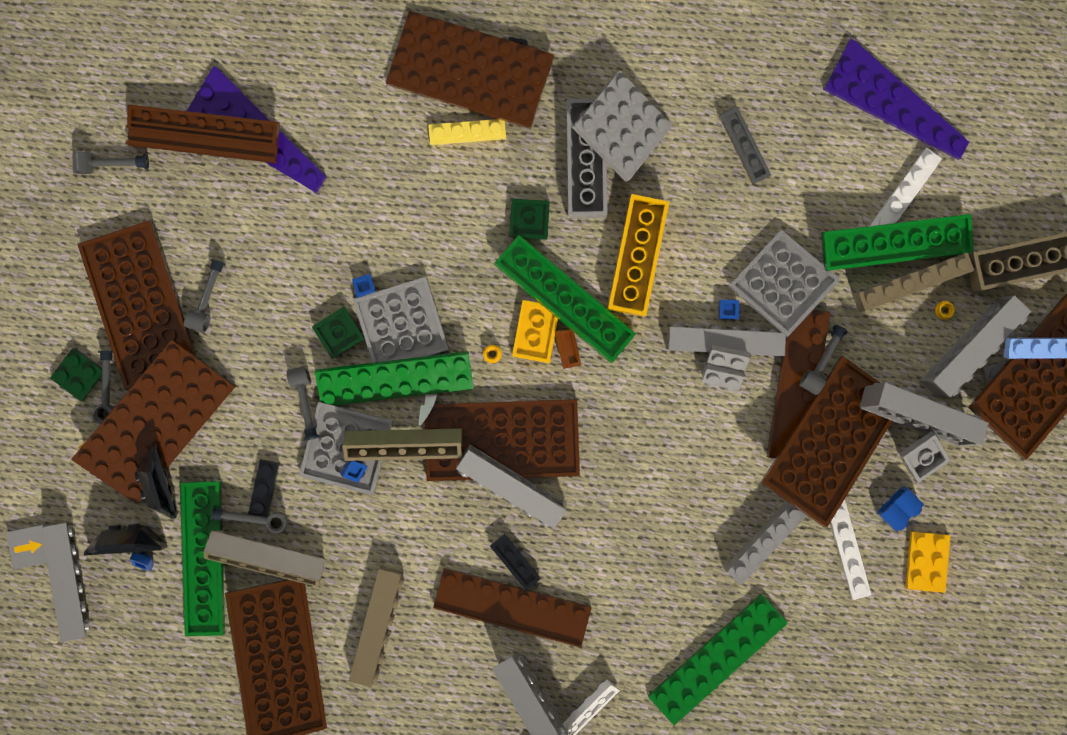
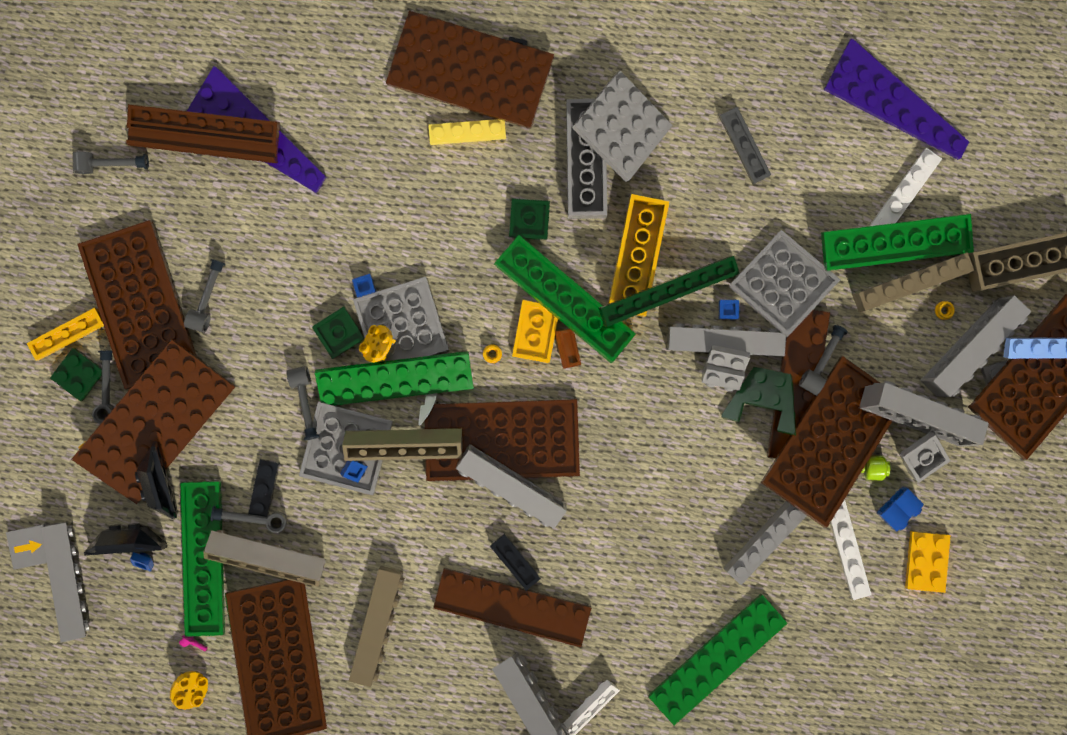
(65, 334): none -> yellow plate
(189, 681): none -> yellow plate
(191, 640): none -> dark pink hand
(376, 343): none -> yellow plate
(668, 291): none -> dark green plate
(766, 390): none -> dark green wing
(876, 468): none -> lime head

